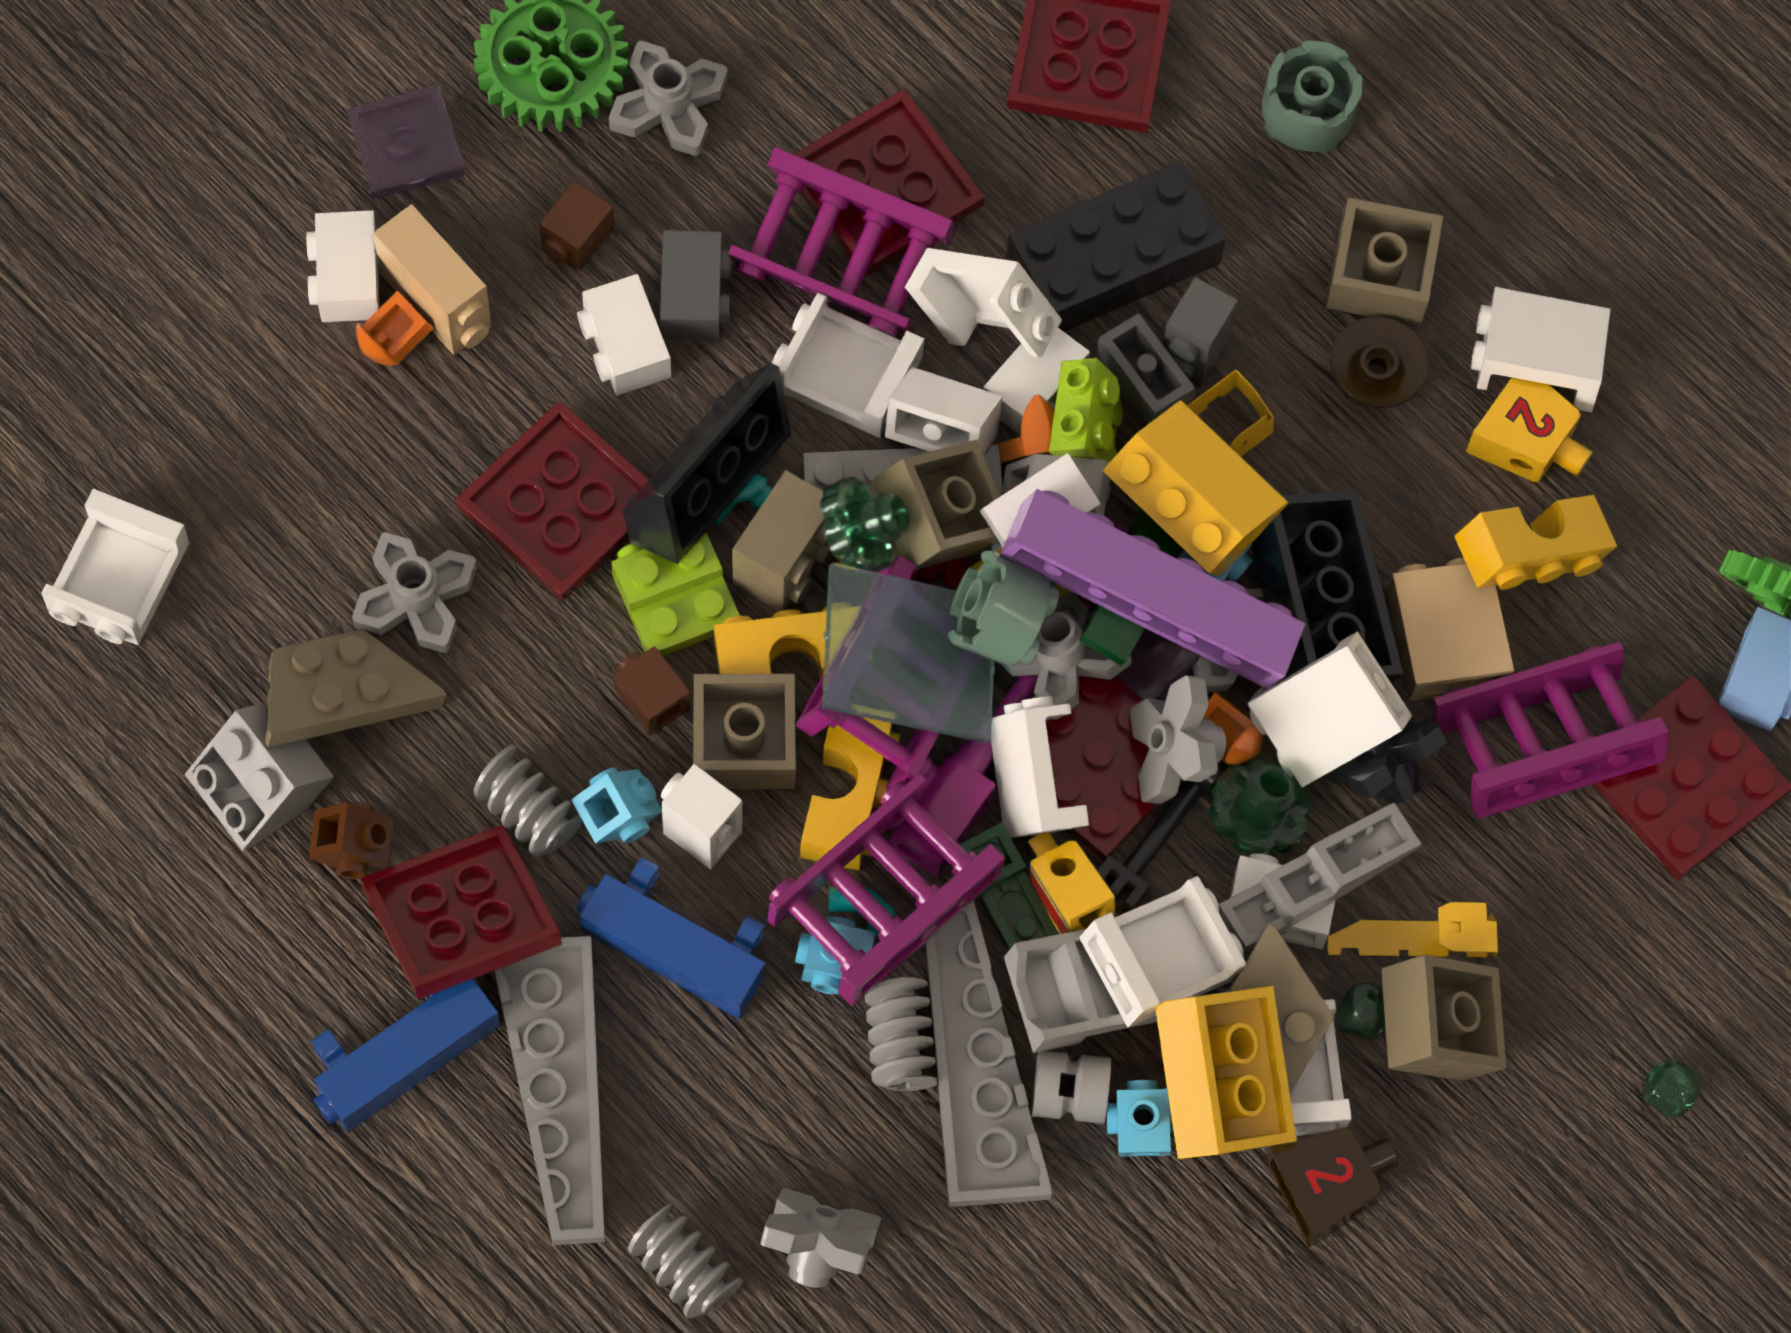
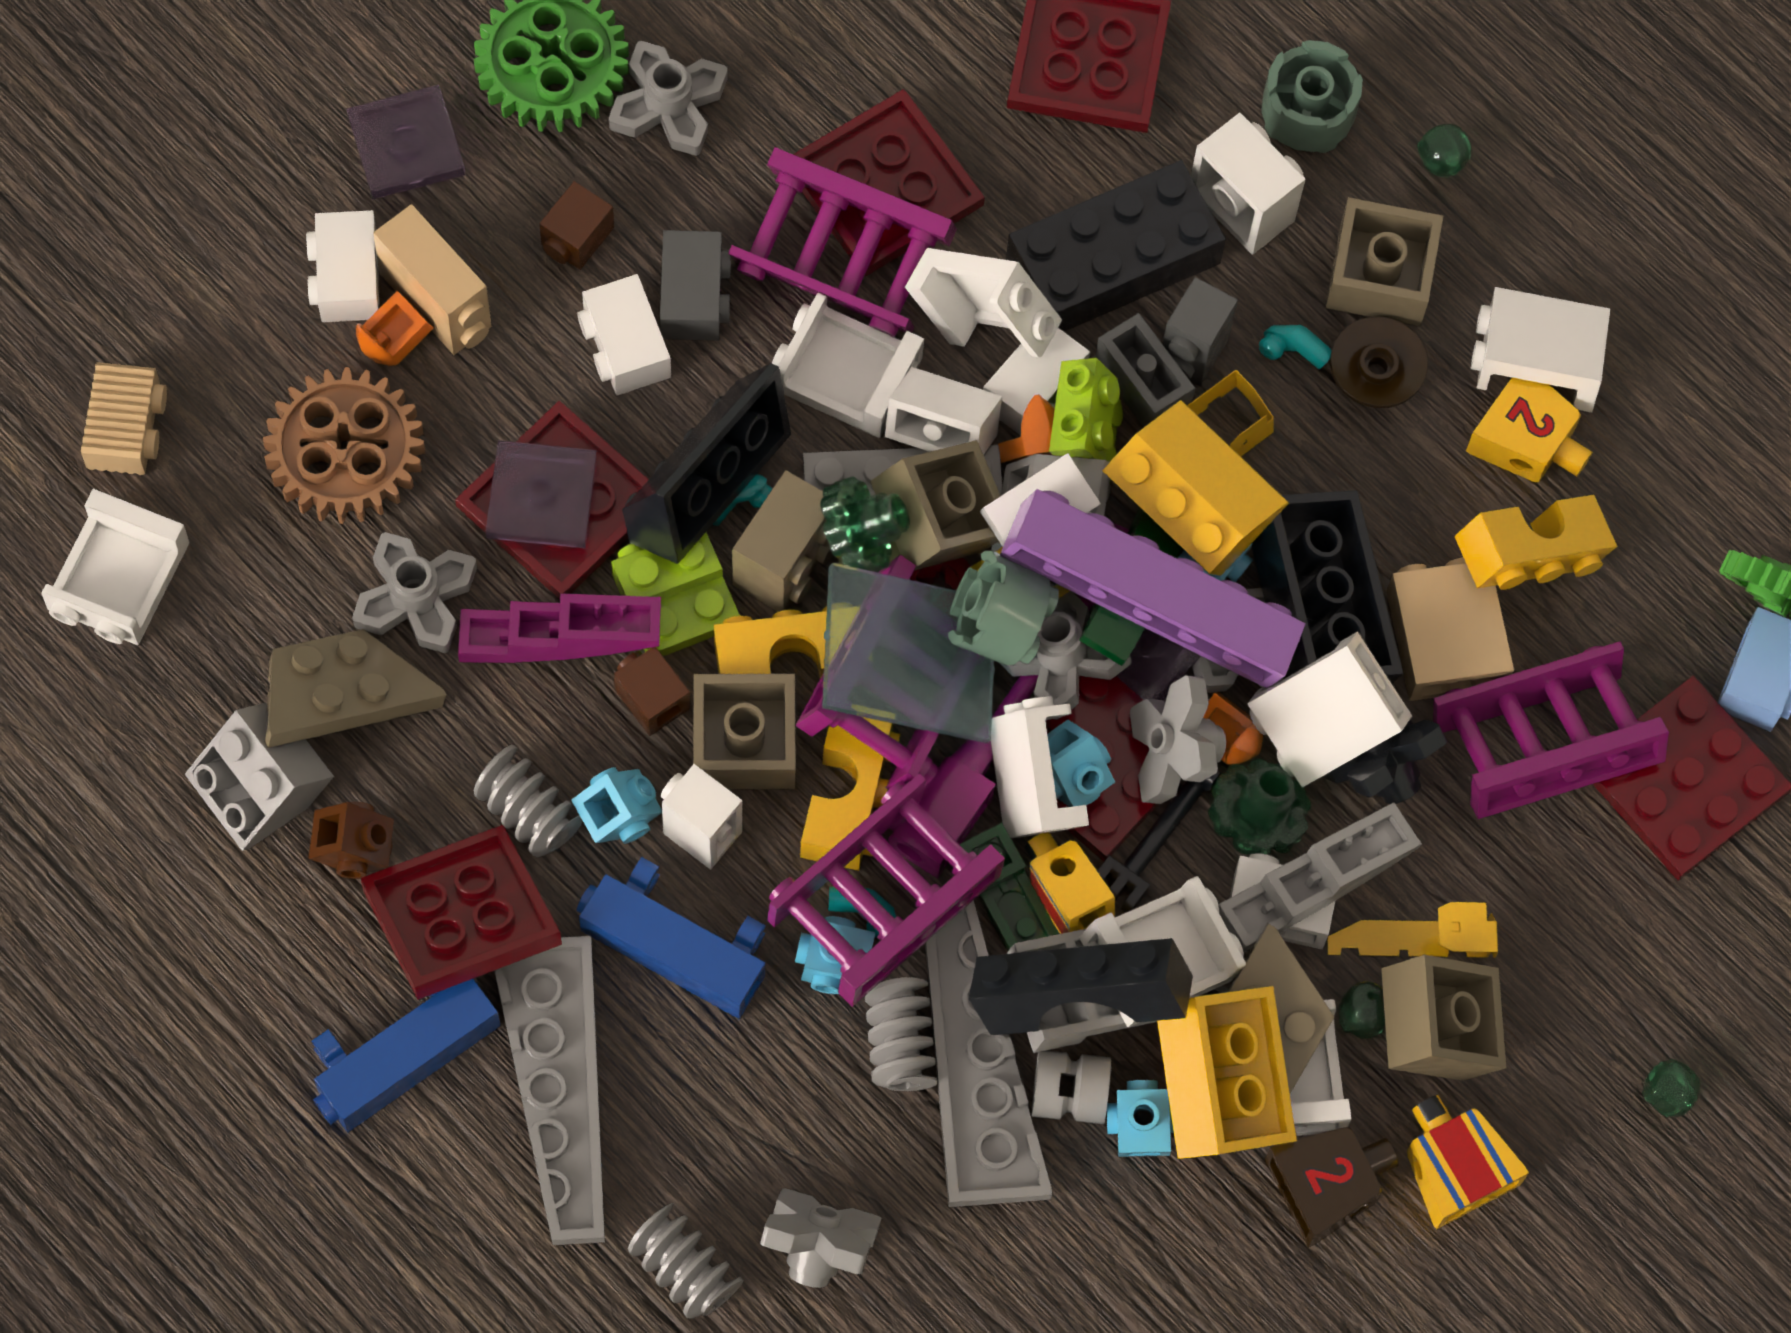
(122, 418): none -> tan brick
(341, 486): none -> medium nougat gear
(541, 494): none -> plate
(560, 631): none -> magenta slope
(1078, 765): none -> medium azure brick
(1136, 978): none -> black arch
(1247, 182): none -> white brick
(1294, 338): none -> teal arm
(1445, 150): none -> clear green piece
(1460, 1162): none -> torso

